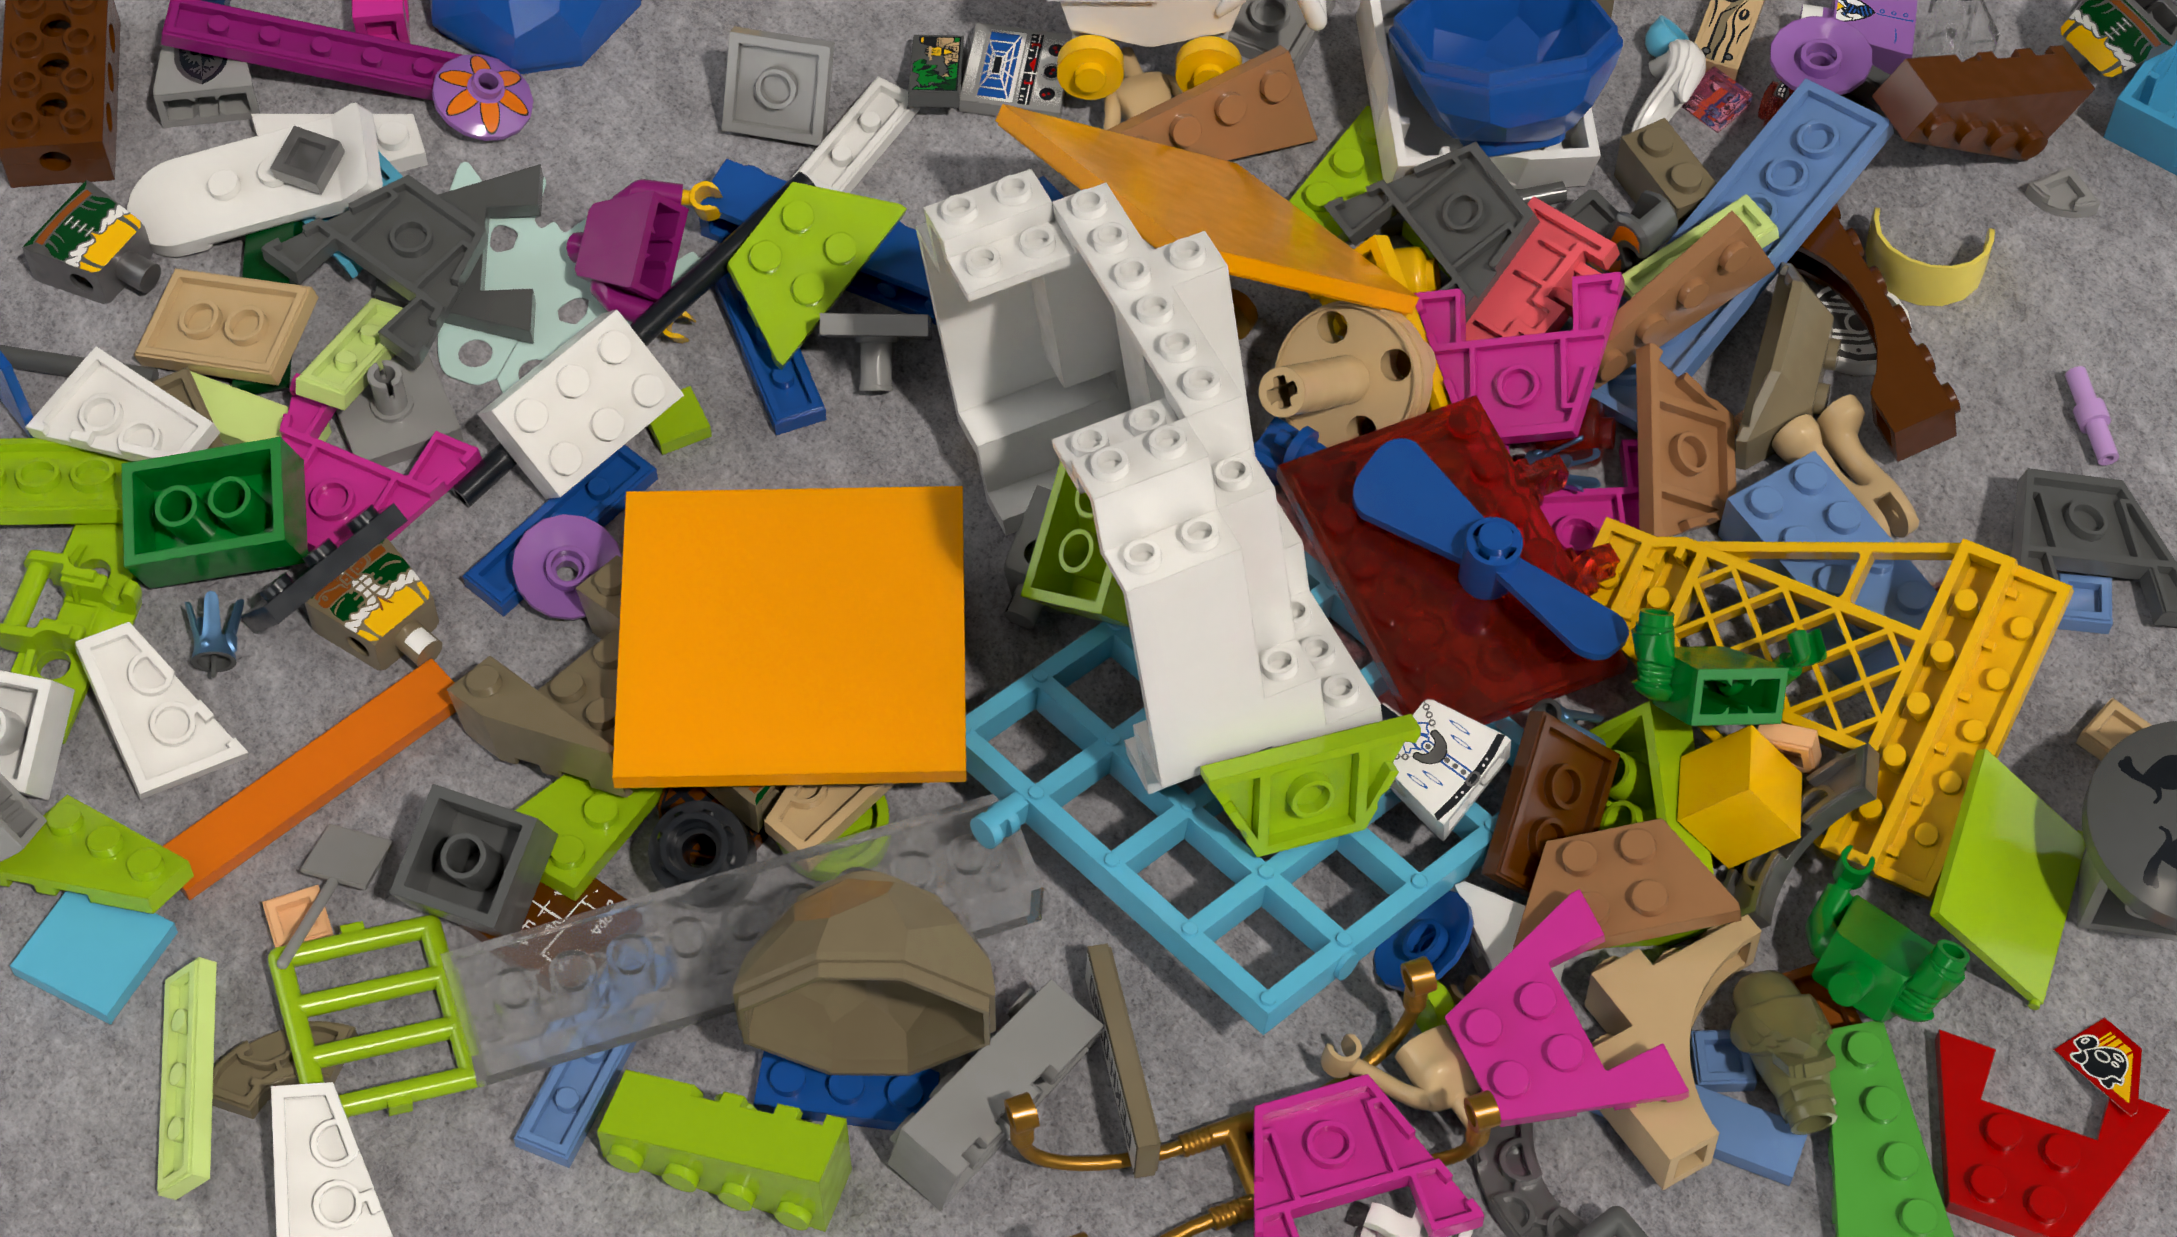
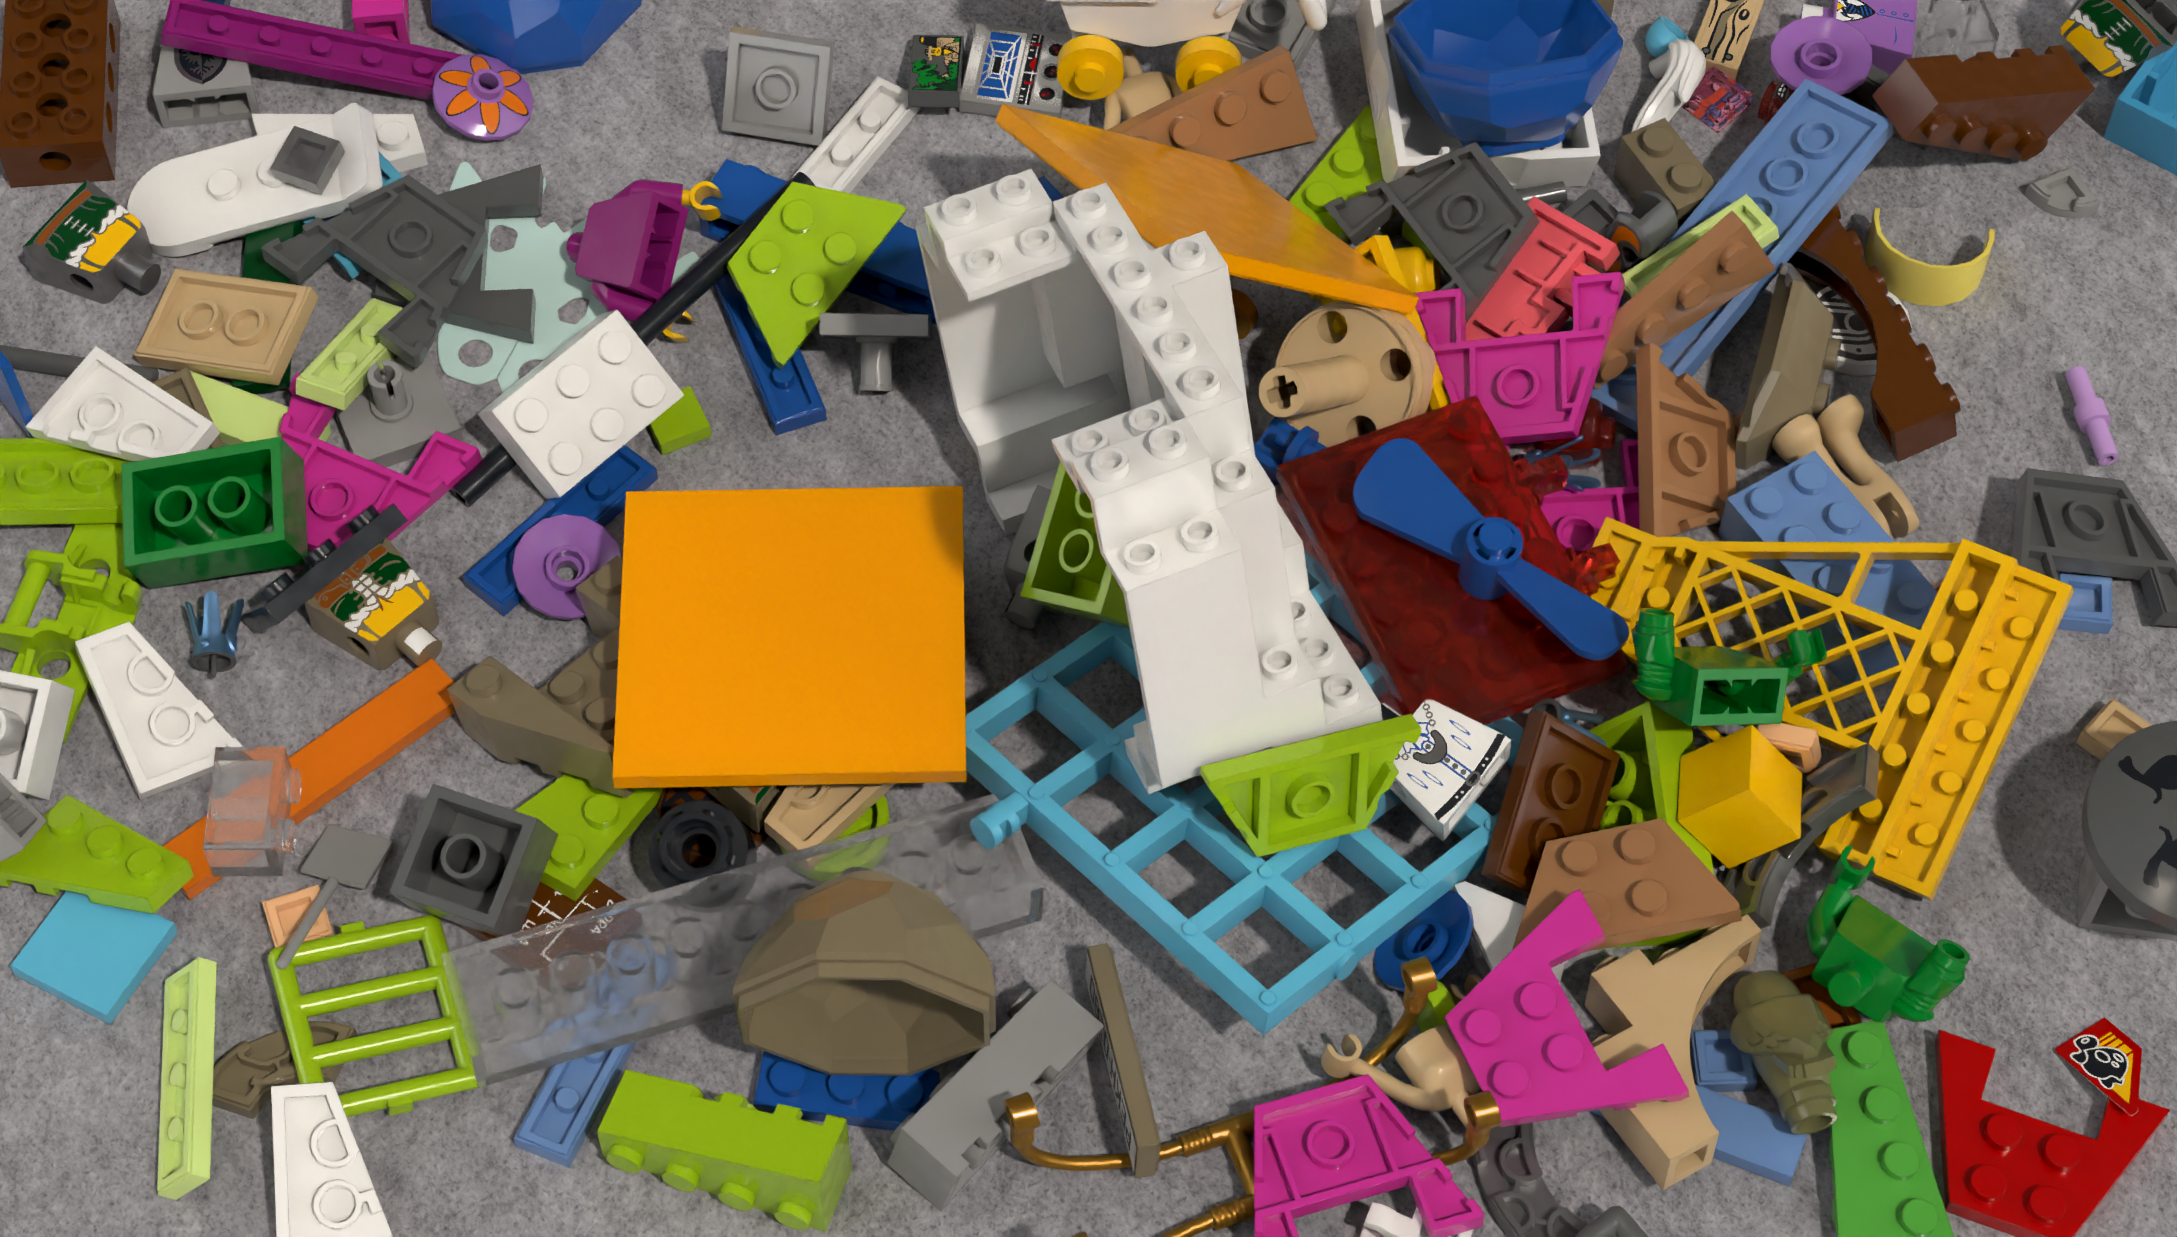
(250, 811): none -> clear brick
(2008, 877): lime piece -> none

